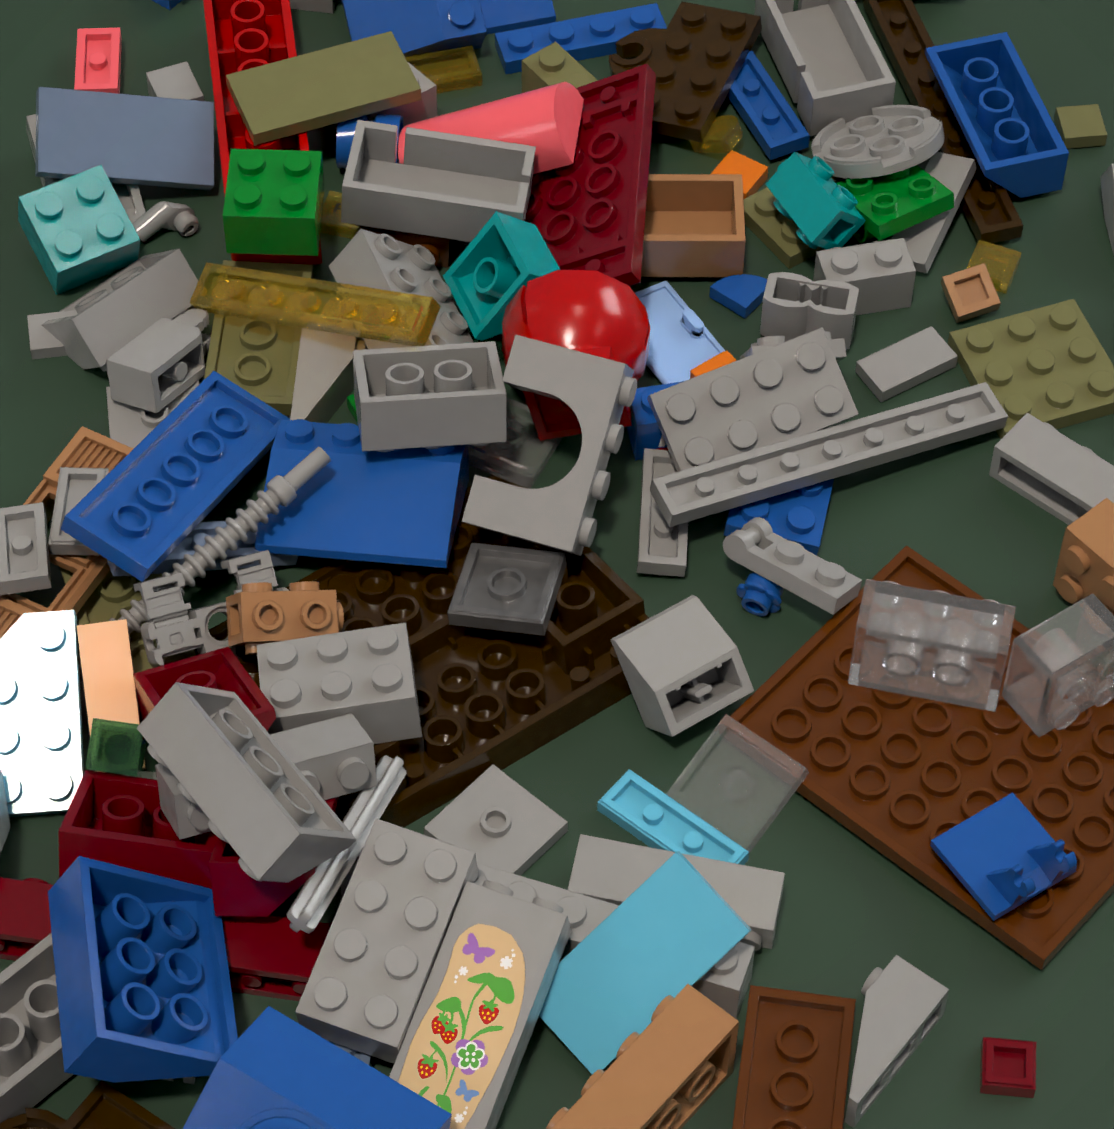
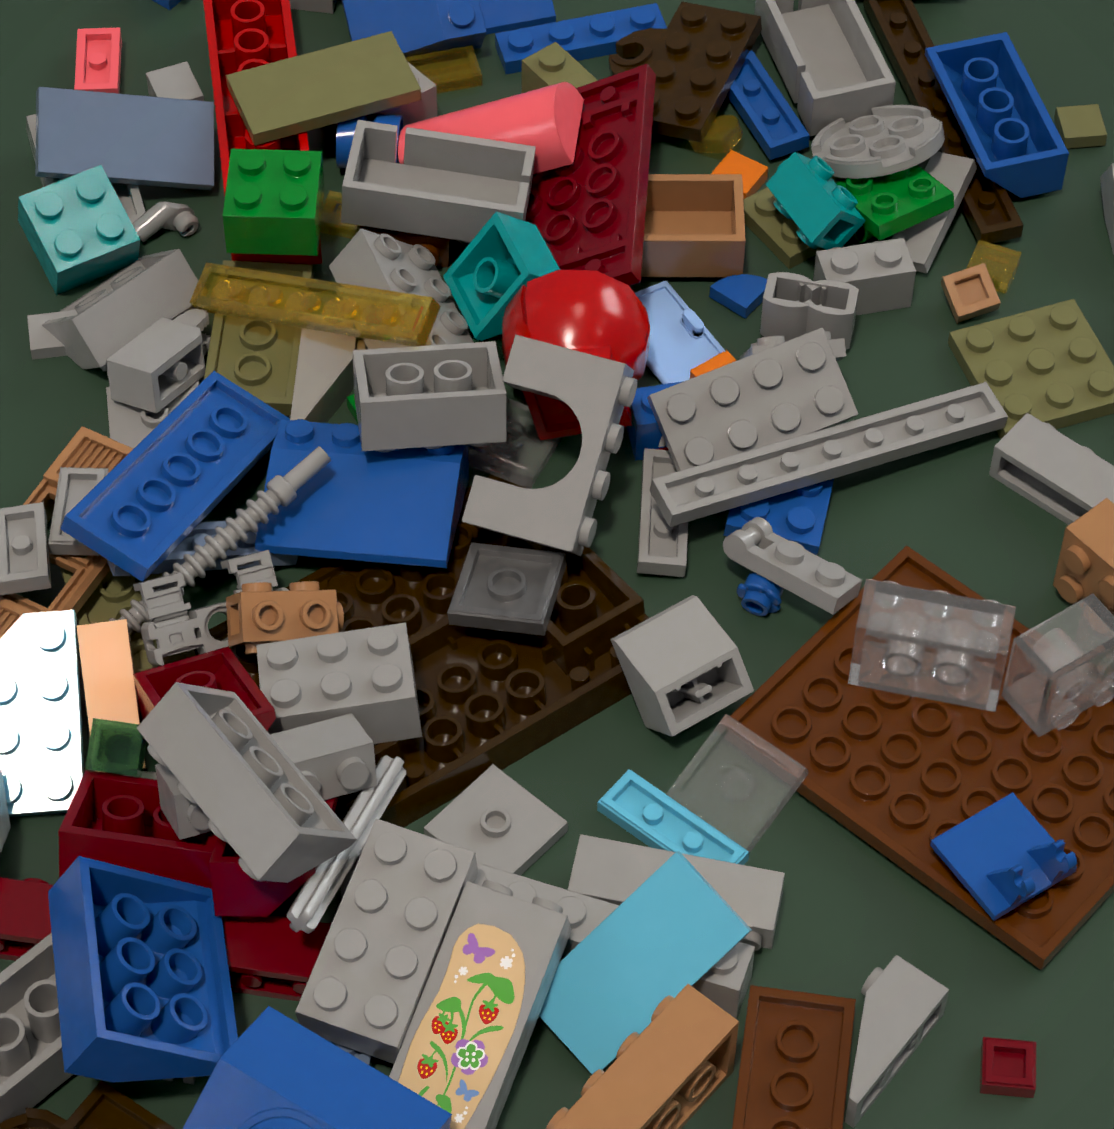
(906, 364): light grey tile -> none

